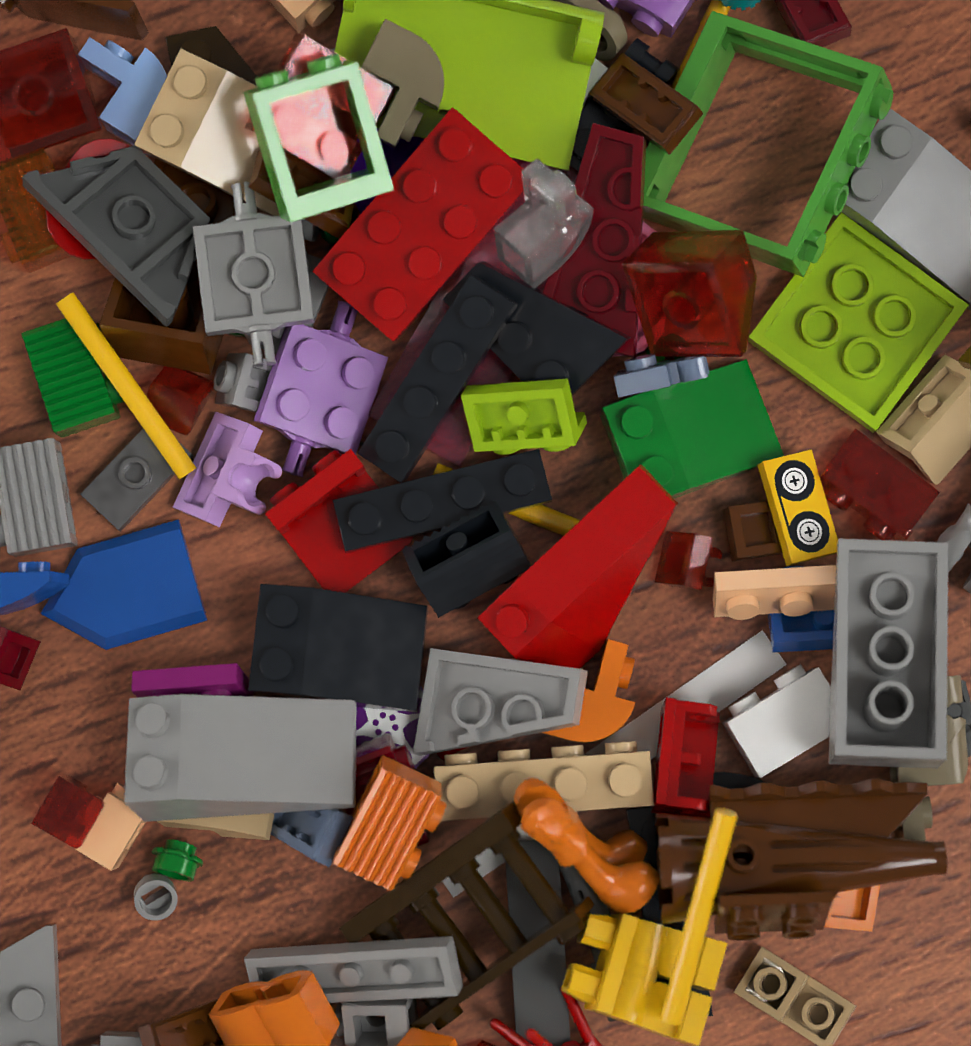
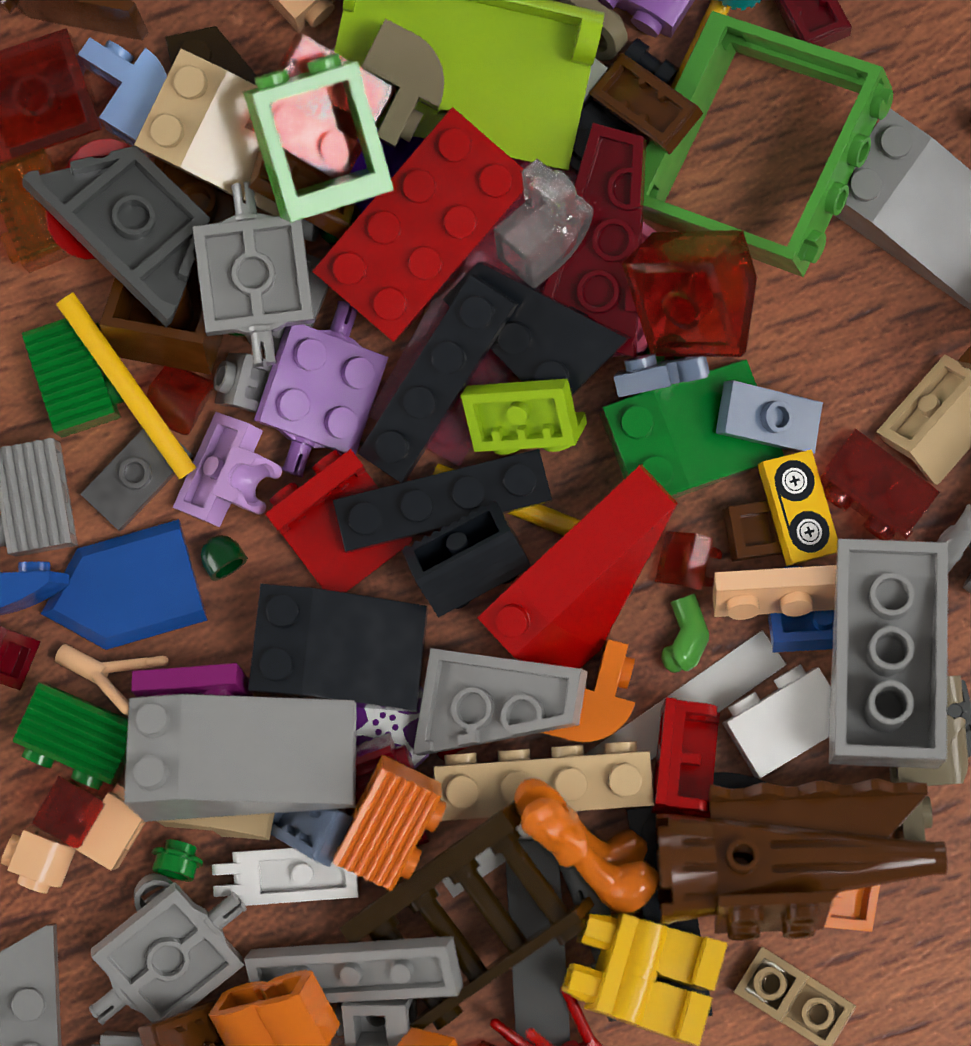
(38, 859): none -> light nougat plate
(75, 734): none -> green brick
(99, 671): none -> light nougat plant
(167, 956): none -> light grey plate
(222, 557): none -> dark green hinge
(283, 877): none -> white hinge
(691, 639): none -> bright green arm
(698, 916): yellow bar -> none
(768, 417): none -> plate
(858, 323): lime plate -> none

